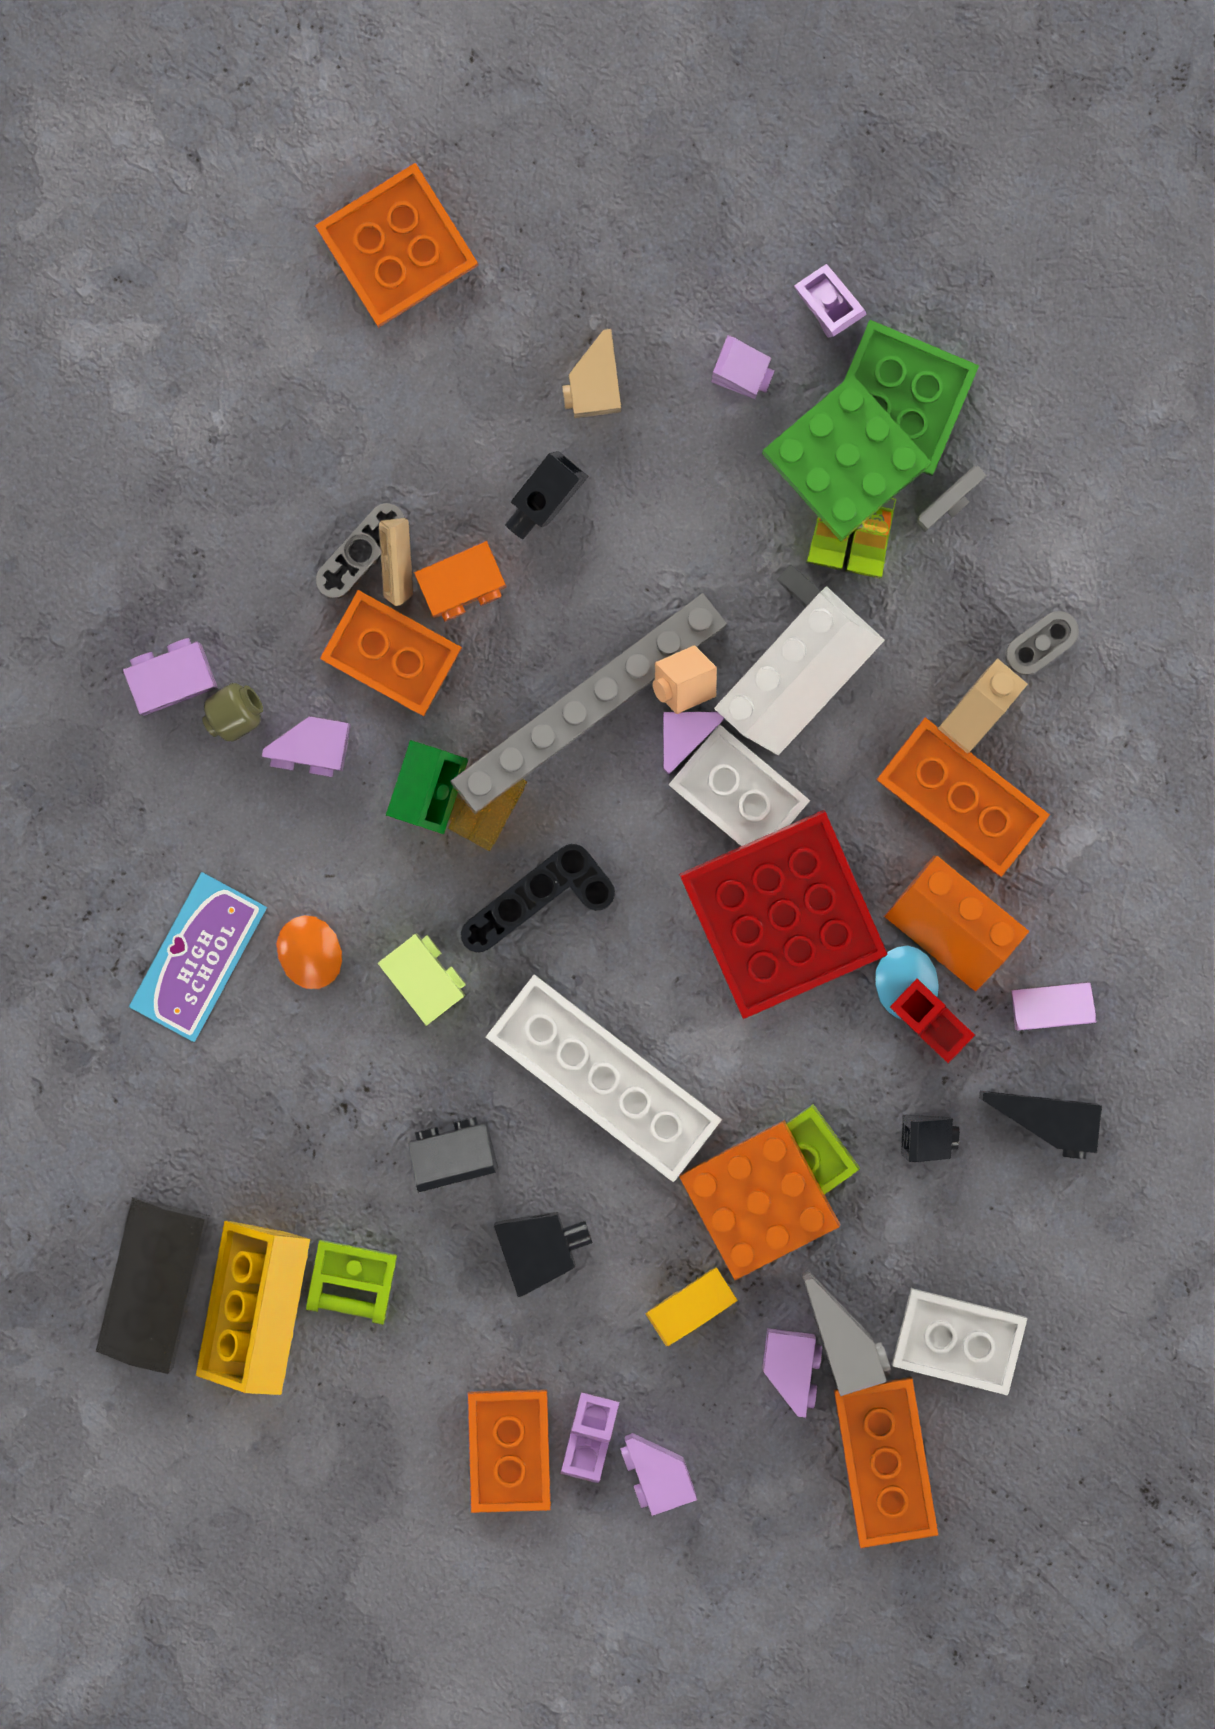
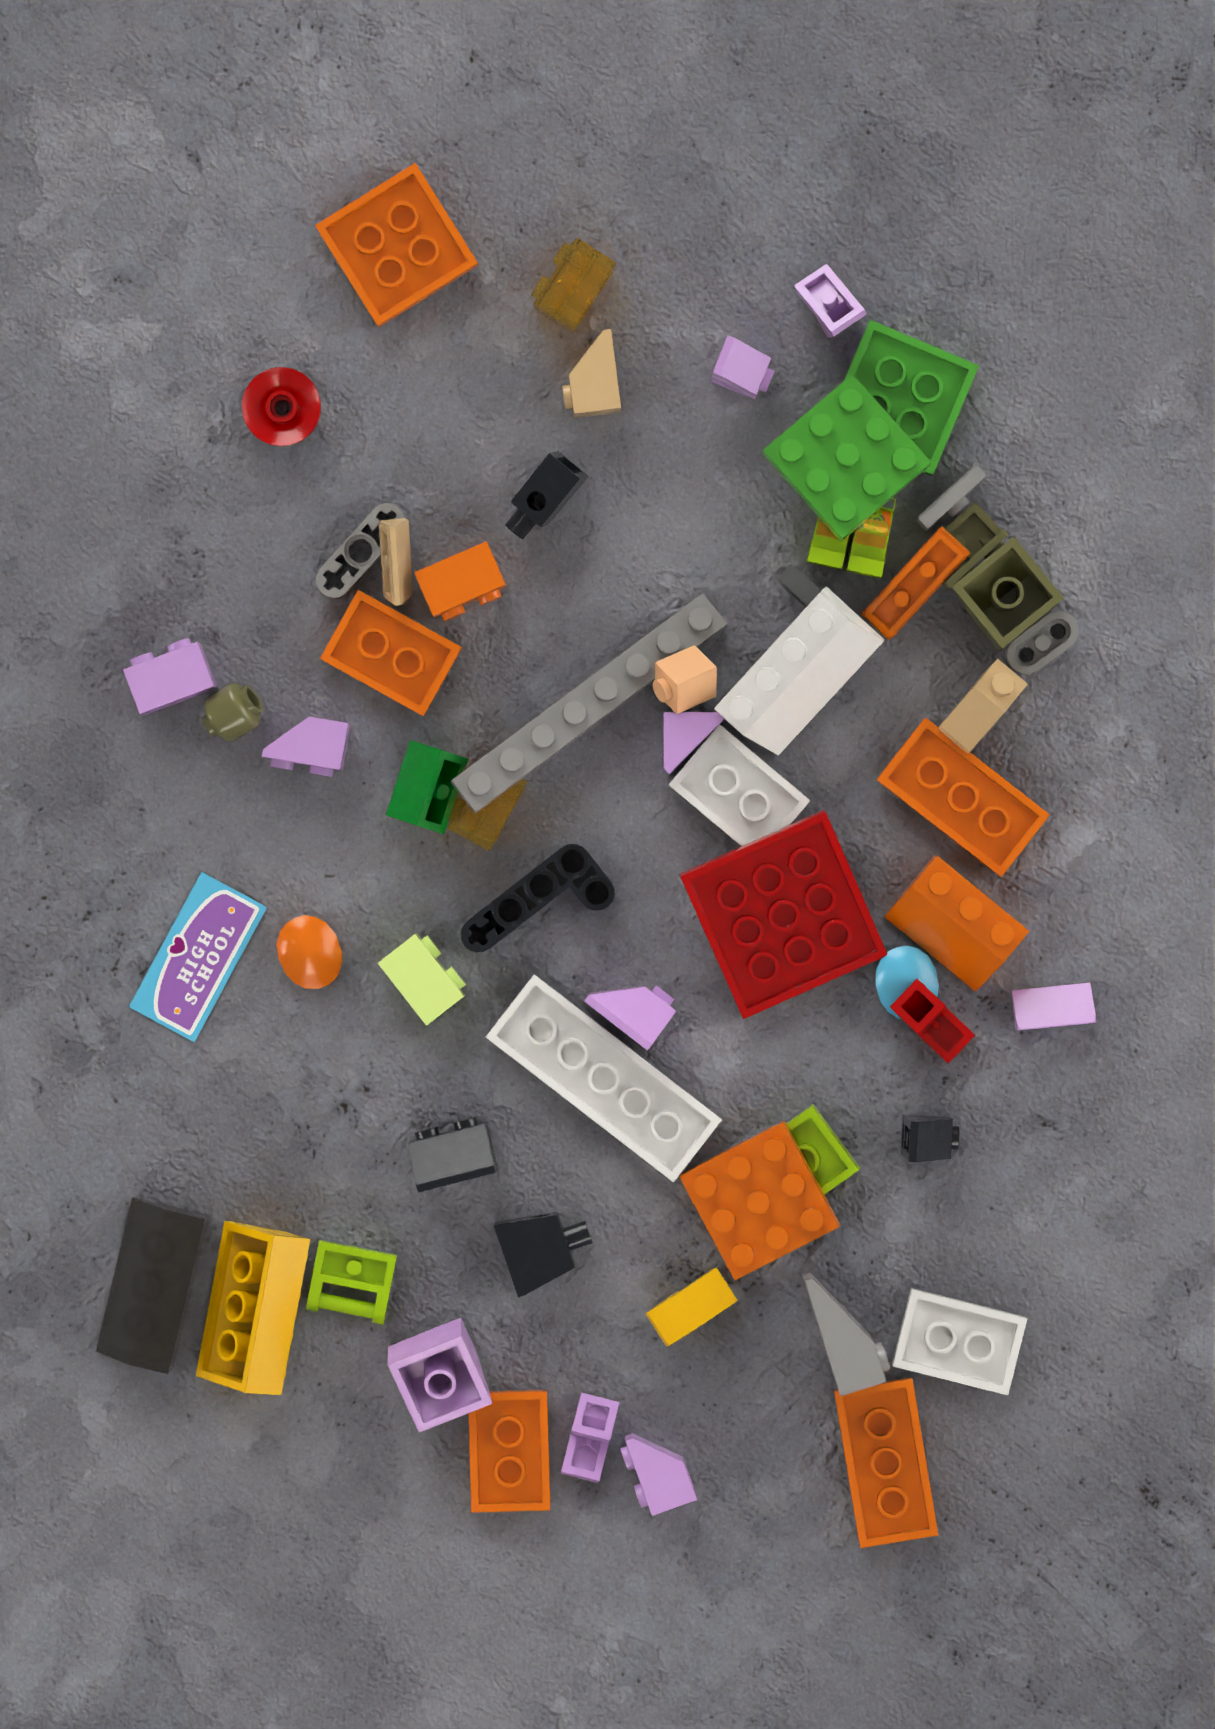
(266, 392): none -> red dish
(439, 1375): none -> lavender slope
(573, 285): none -> clear yellow brick
(635, 1011): none -> lavender slope
(789, 1367): lavender slope -> none
(915, 583): none -> orange tile
(977, 534): none -> olive bracket
(1006, 594): none -> olive slope
(1059, 1122): black slope -> none

